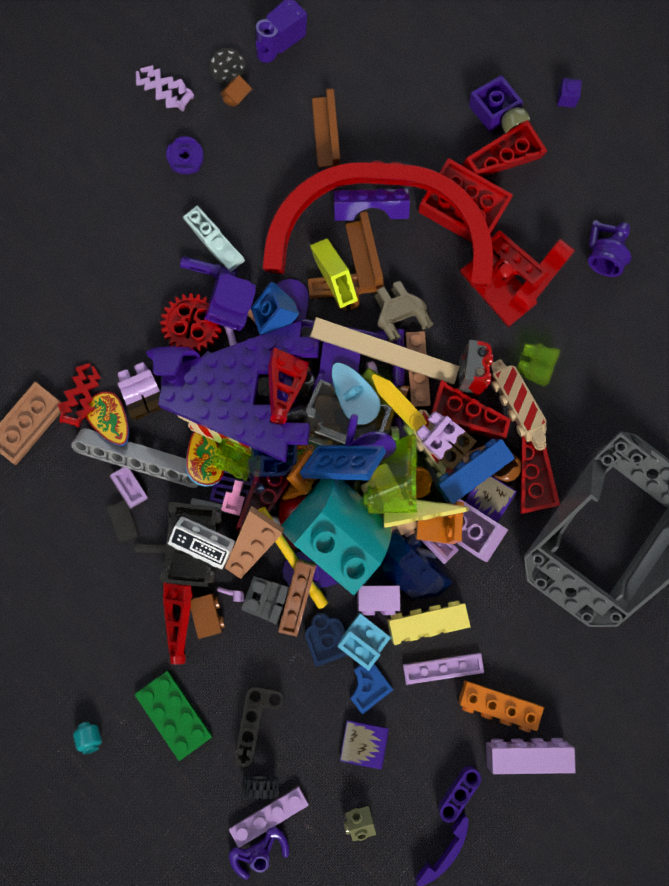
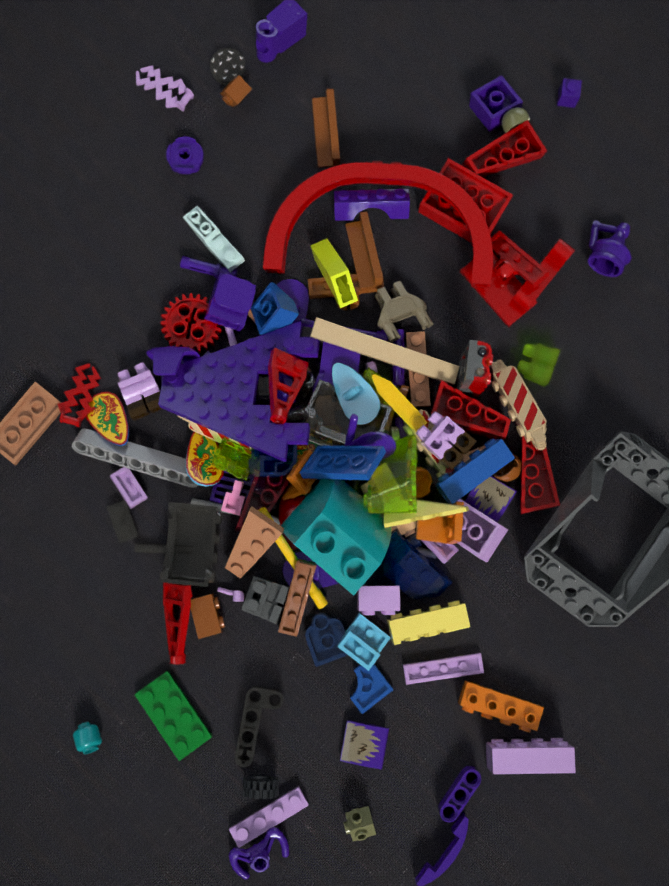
(201, 542): white brick -> none

